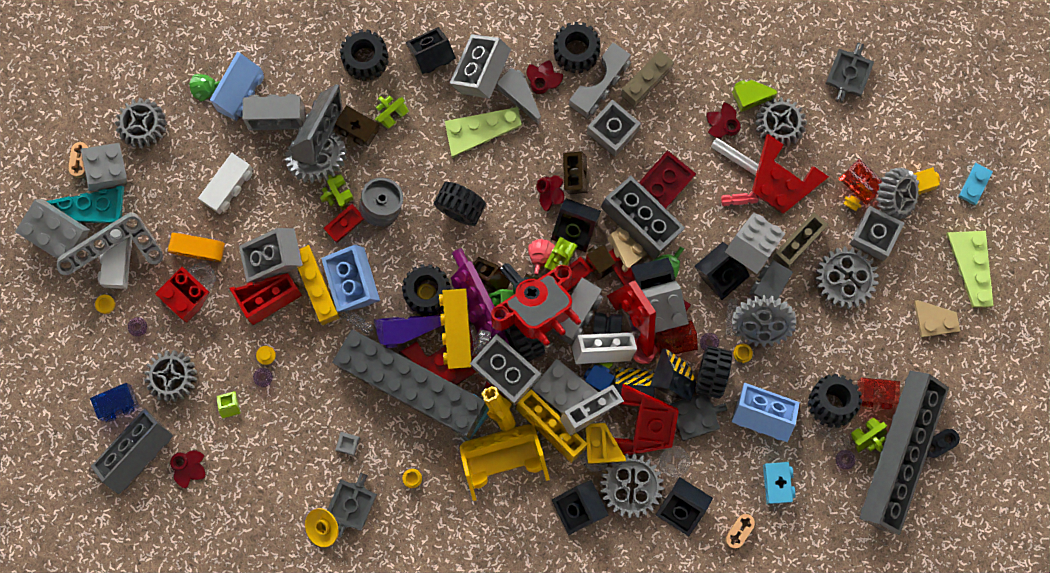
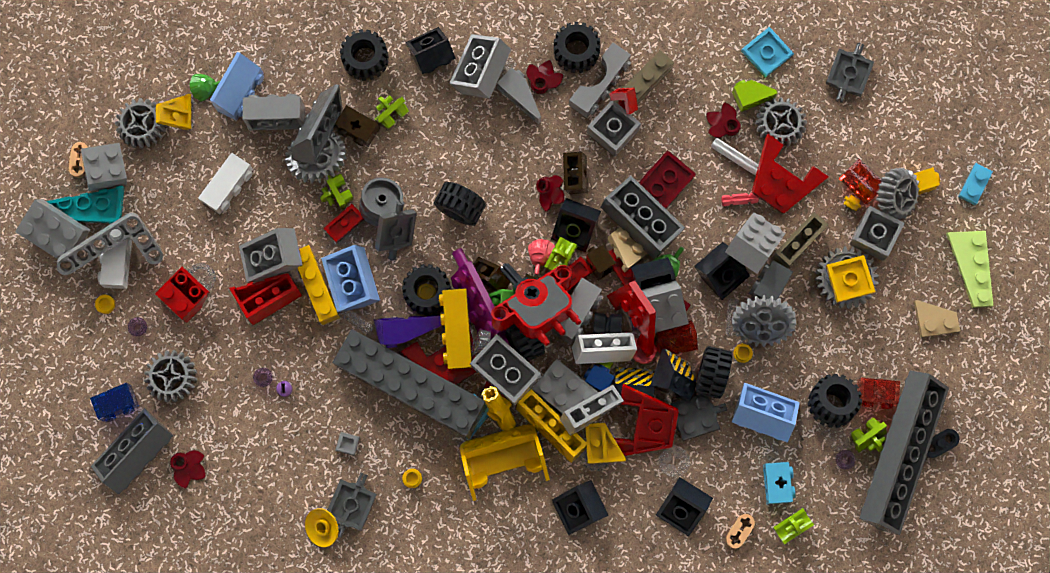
(175, 112): none -> yellow wing
(196, 247): light orange beam -> none
(228, 404): lime slope -> none
(265, 355): yellow plate -> none
(288, 388): none -> medium lavender hinge
(395, 230): none -> dark grey plate
(478, 129): yellowish green wing -> none
(626, 99): none -> red panel
(649, 487): light grey gear -> none
(711, 336): clear purple plate -> none
(767, 52): none -> medium azure tile
(793, 526): none -> lime hips
(850, 279): none -> yellow plate

